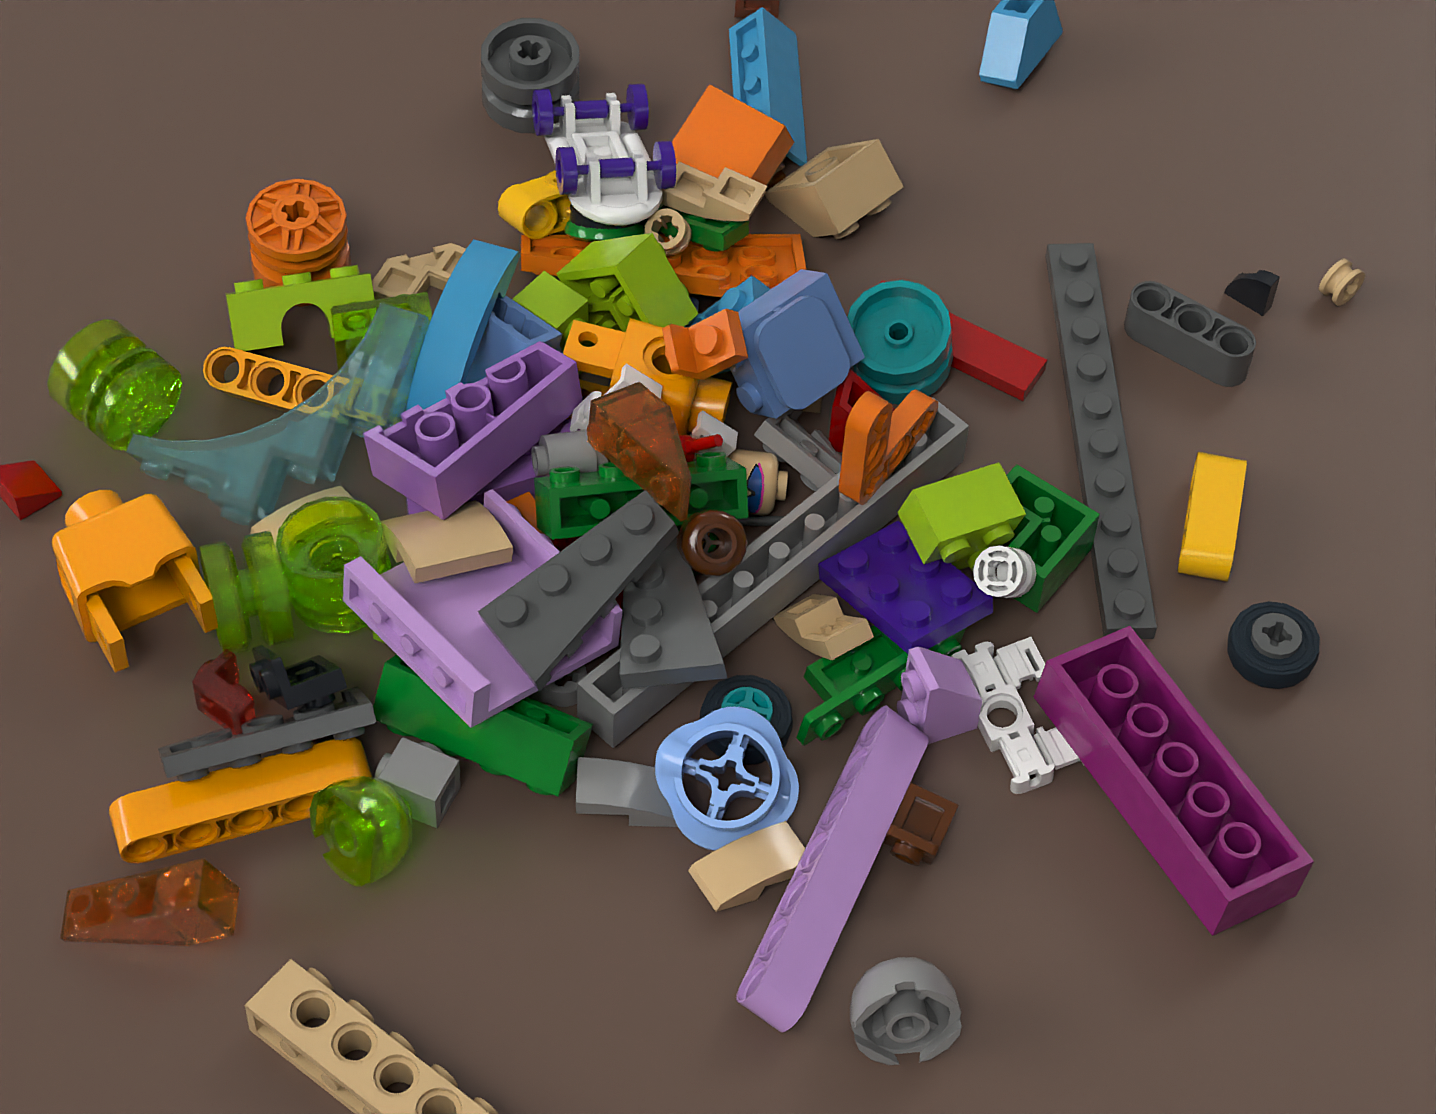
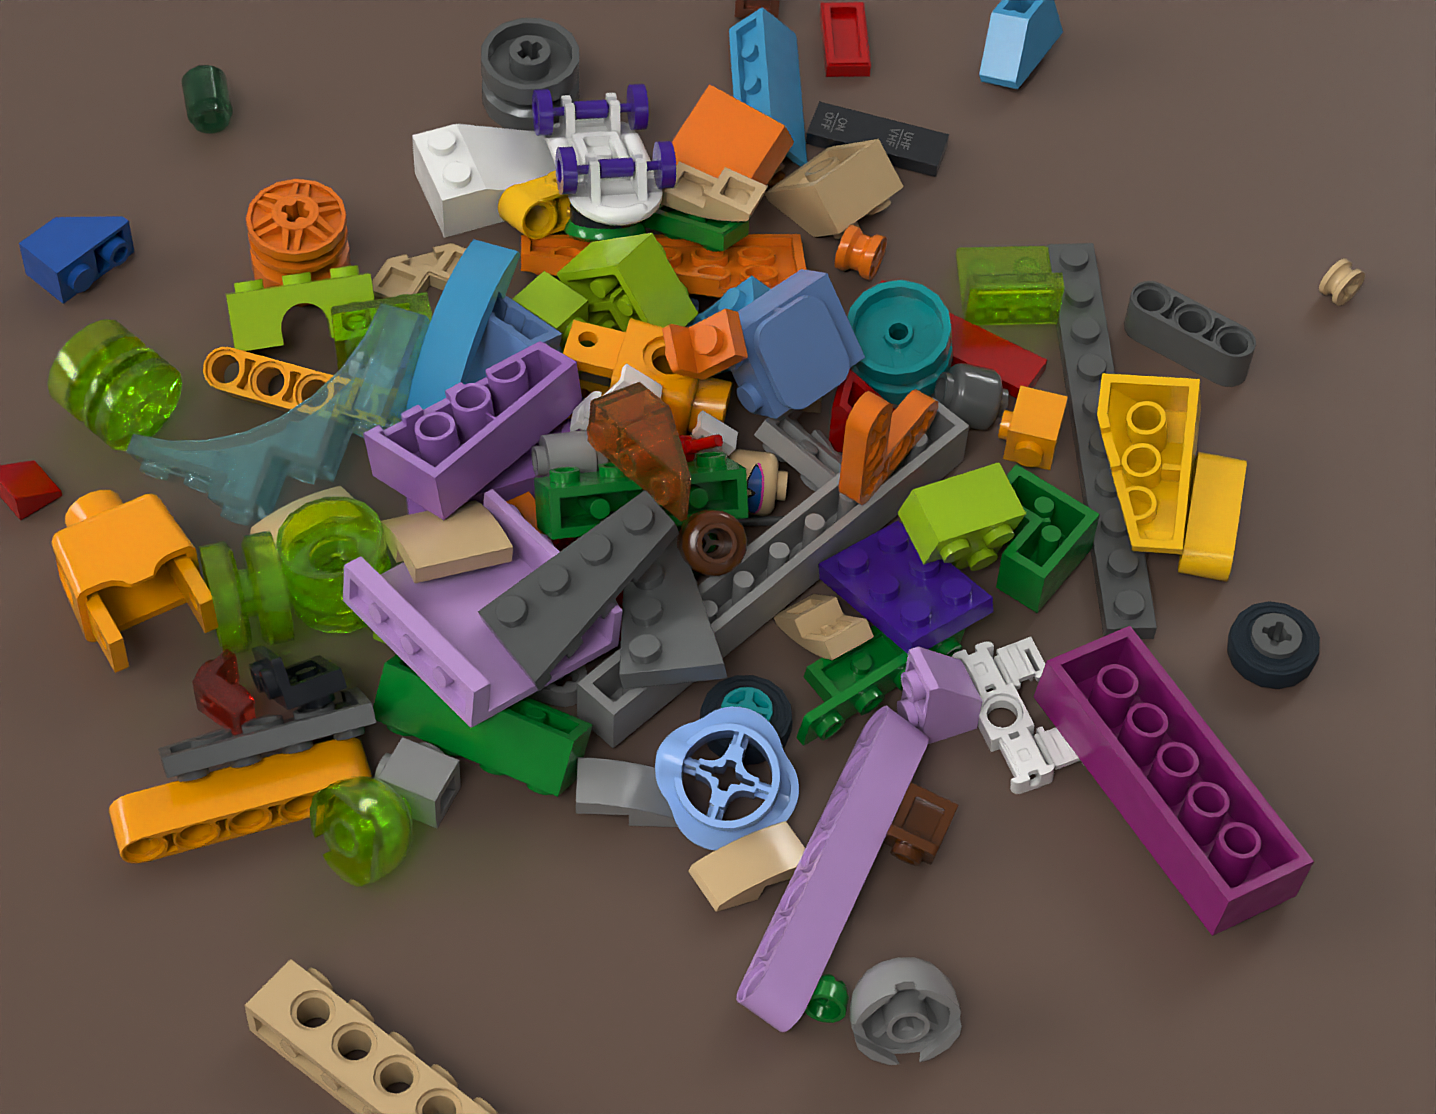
(75, 252): none -> blue slope
(156, 907): clear orange slope -> none
(207, 98): none -> clear green brick
(471, 166): none -> white slope
(659, 219): tan bush -> none
(834, 1002): none -> green hinge
(845, 39): none -> red tile
(860, 252): none -> orange wheel
(904, 144): none -> black tile
(972, 394): none -> dark grey head
(1008, 285): none -> clear neon green bracket
(1014, 571): white wheel -> none
(1033, 427): none -> light orange brick
(1151, 452): none -> yellow wedge
(1254, 290): black tile -> none

